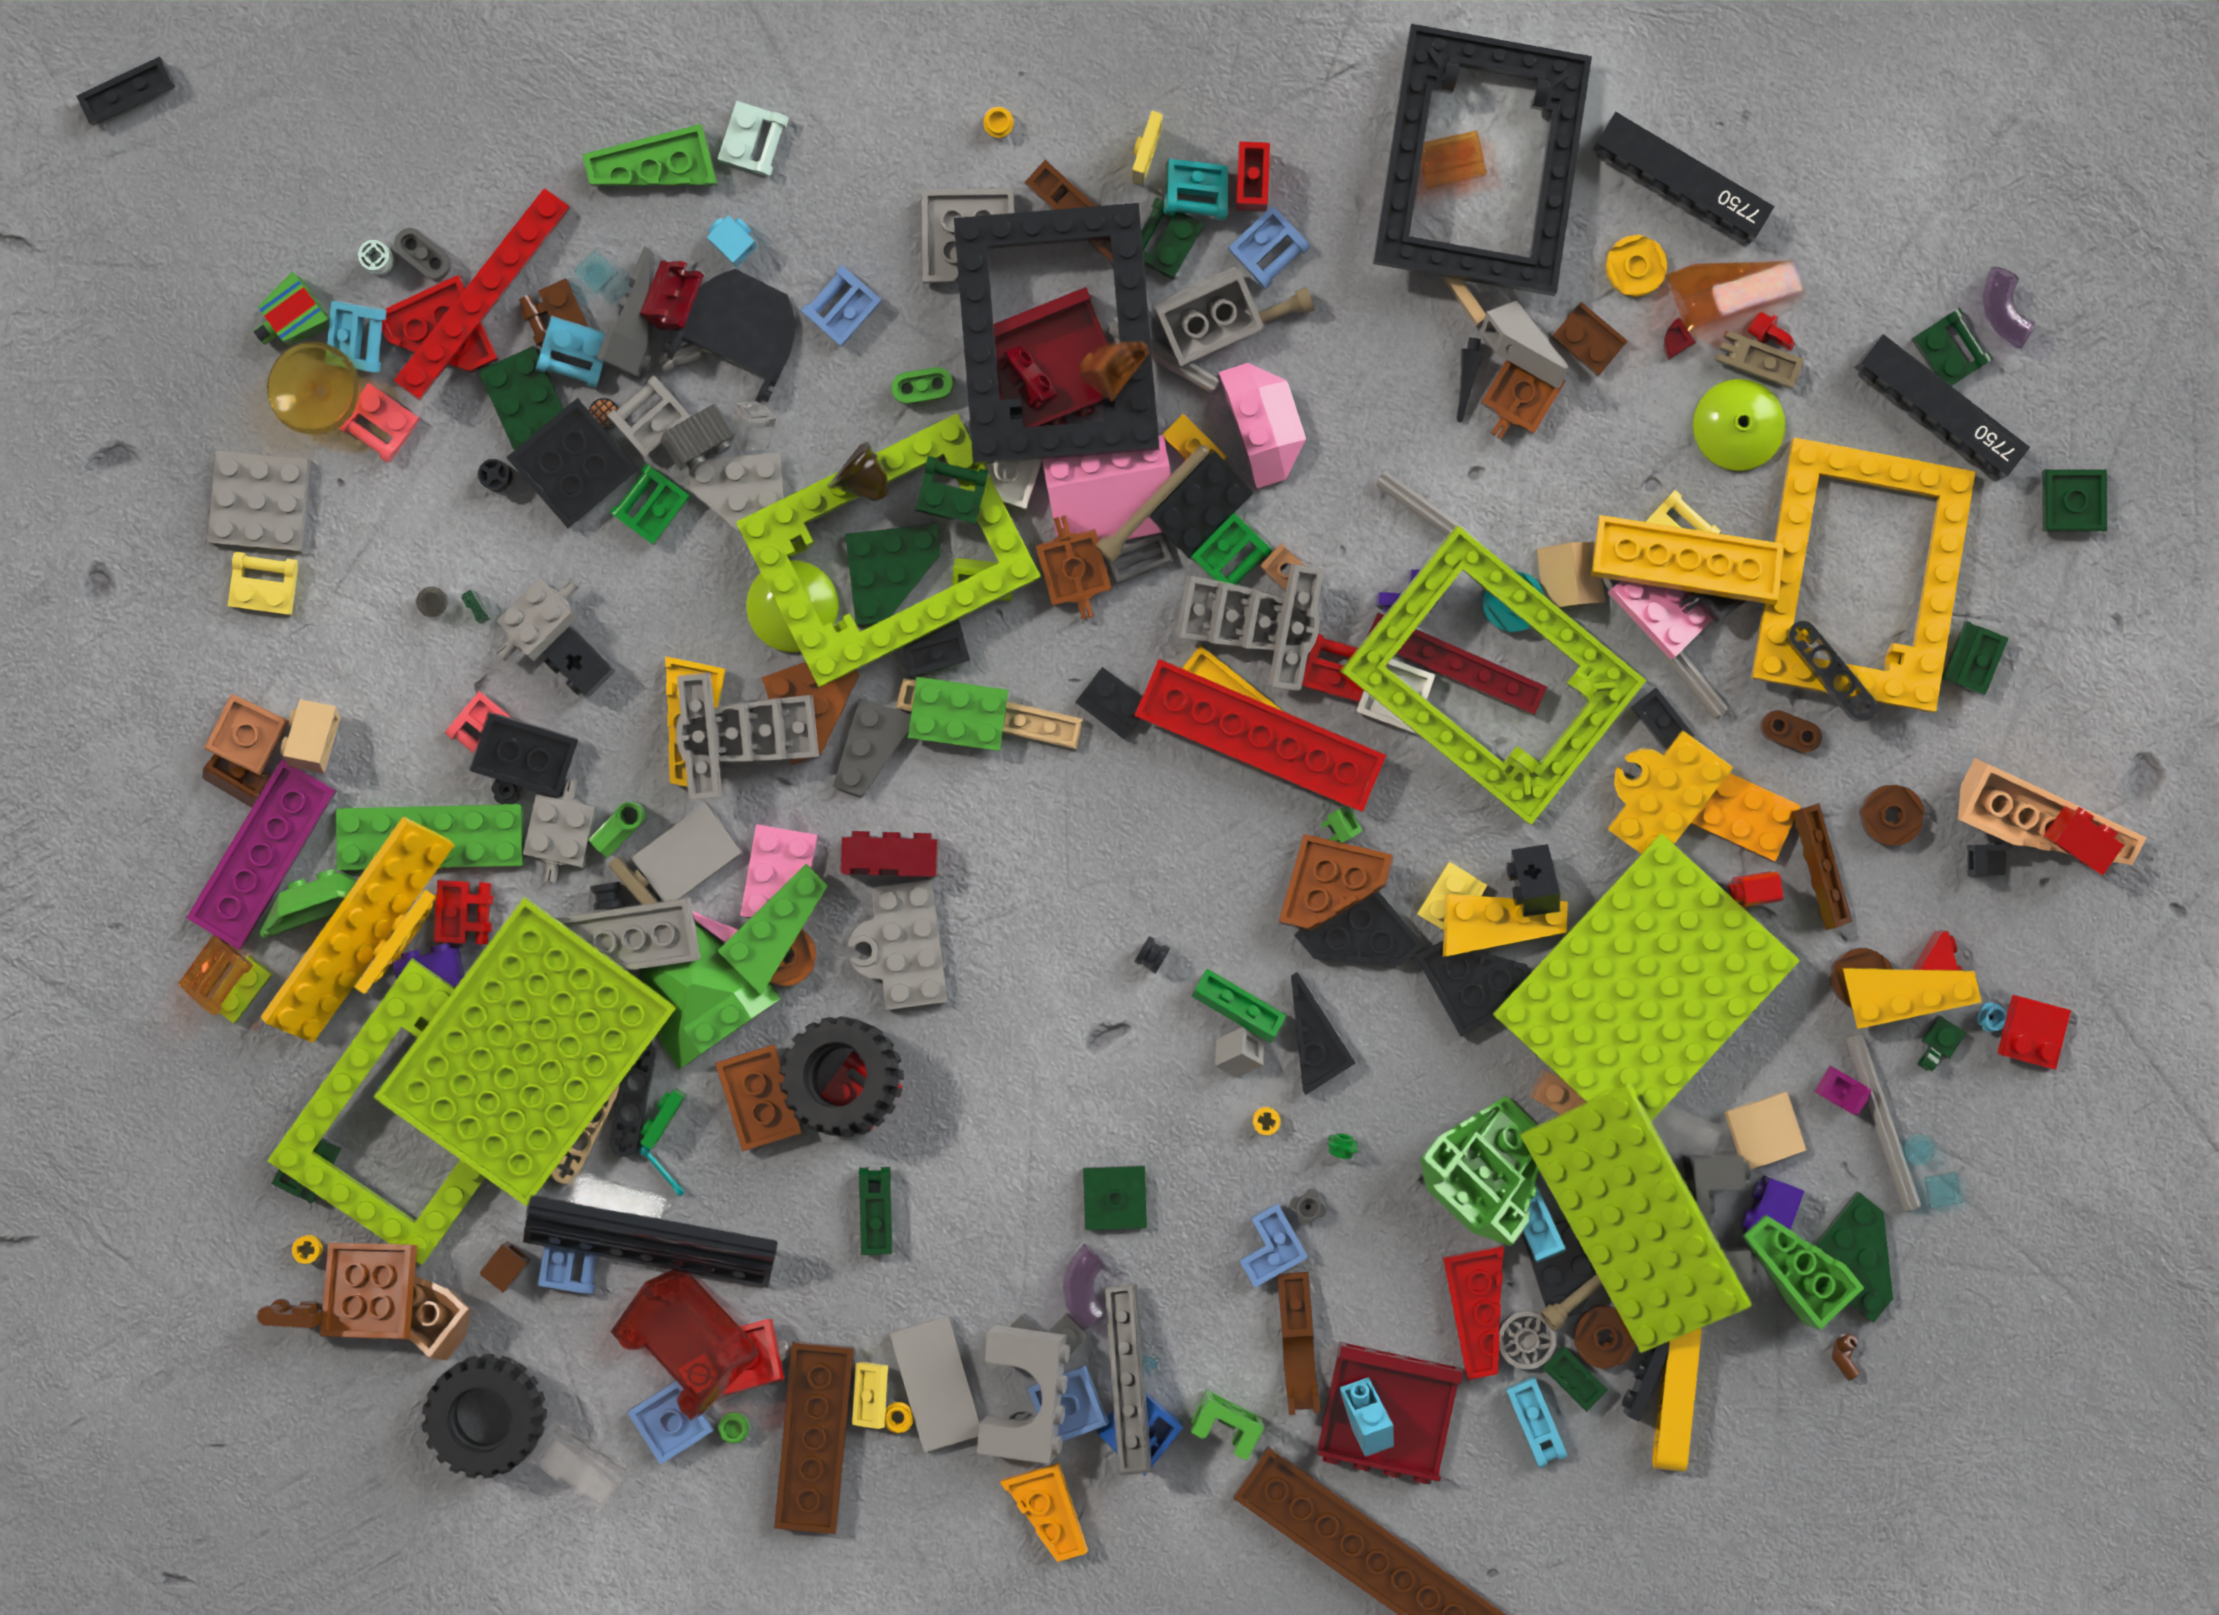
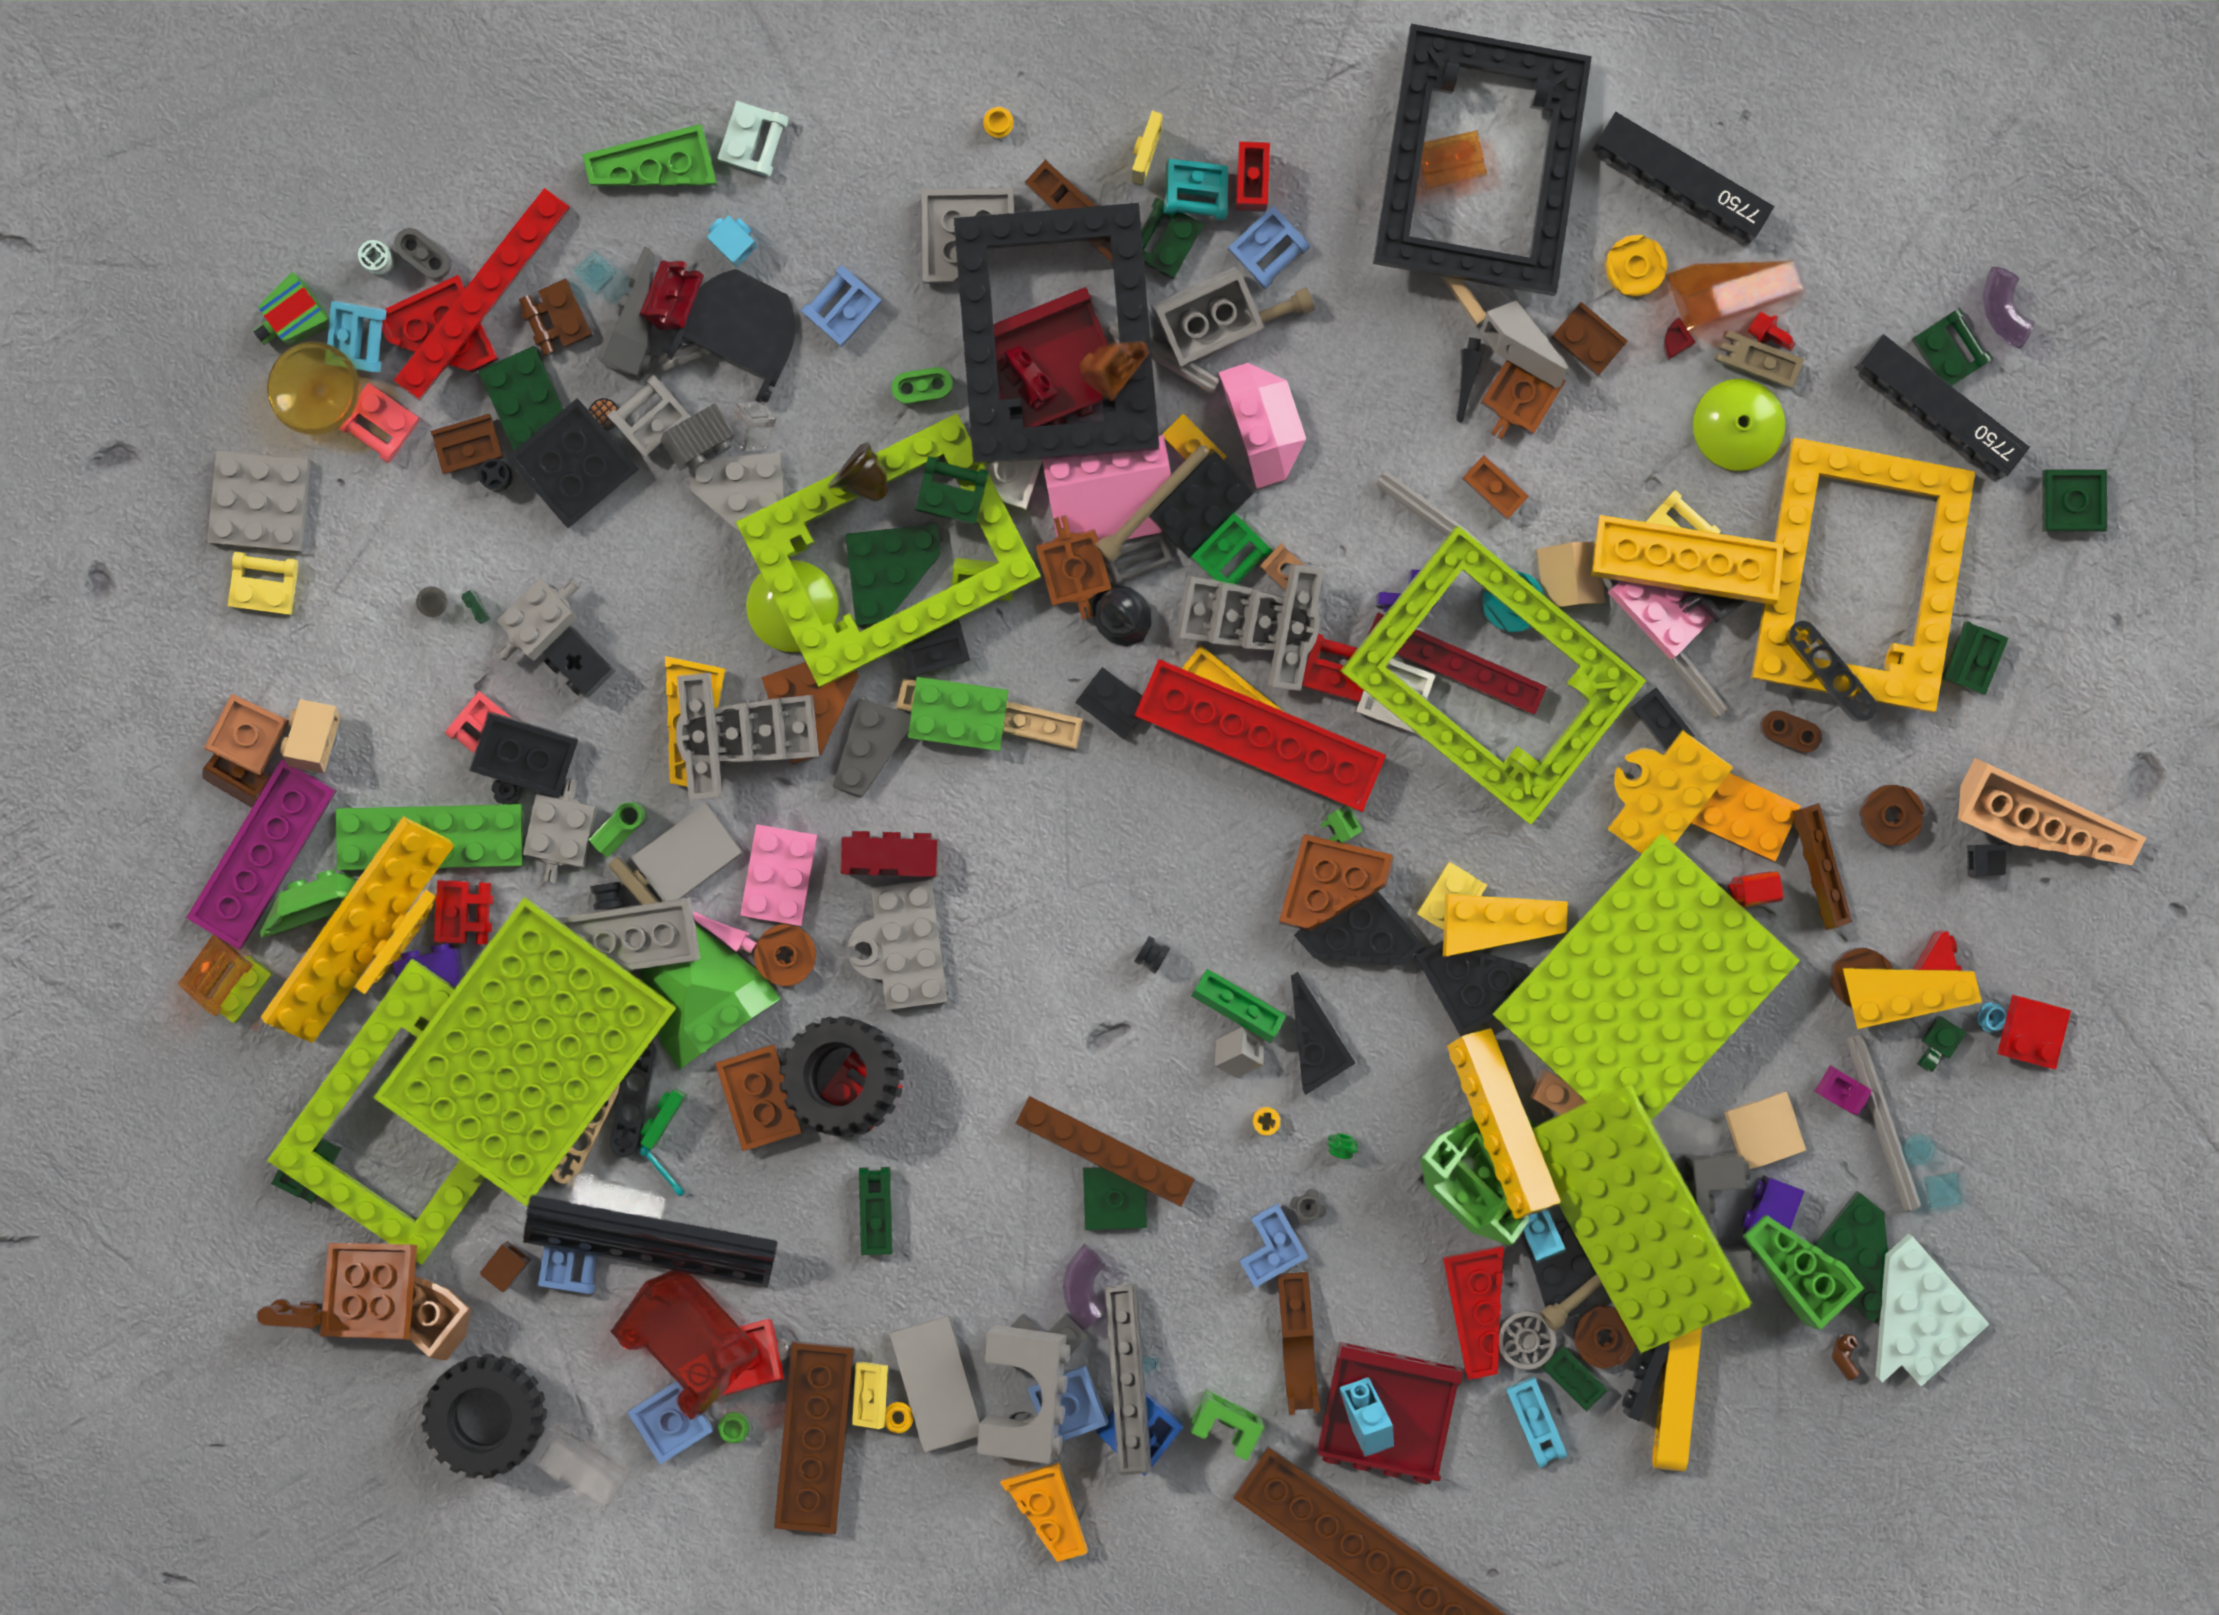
(126, 91): black plate -> none
(298, 1255): yellow bush -> none
(467, 444): none -> reddish brown plate
(574, 341): medium azure plate -> none
(657, 511): green plate -> none
(770, 932): bright green wing -> none
(1105, 1151): none -> reddish brown plate
(1122, 615): none -> black piece
(1495, 487): none -> dark orange plate
(1503, 1123): none -> yellow brick
(1534, 880): black brick -> none
(1921, 1315): none -> light aqua wing
(2083, 839): red brick -> none

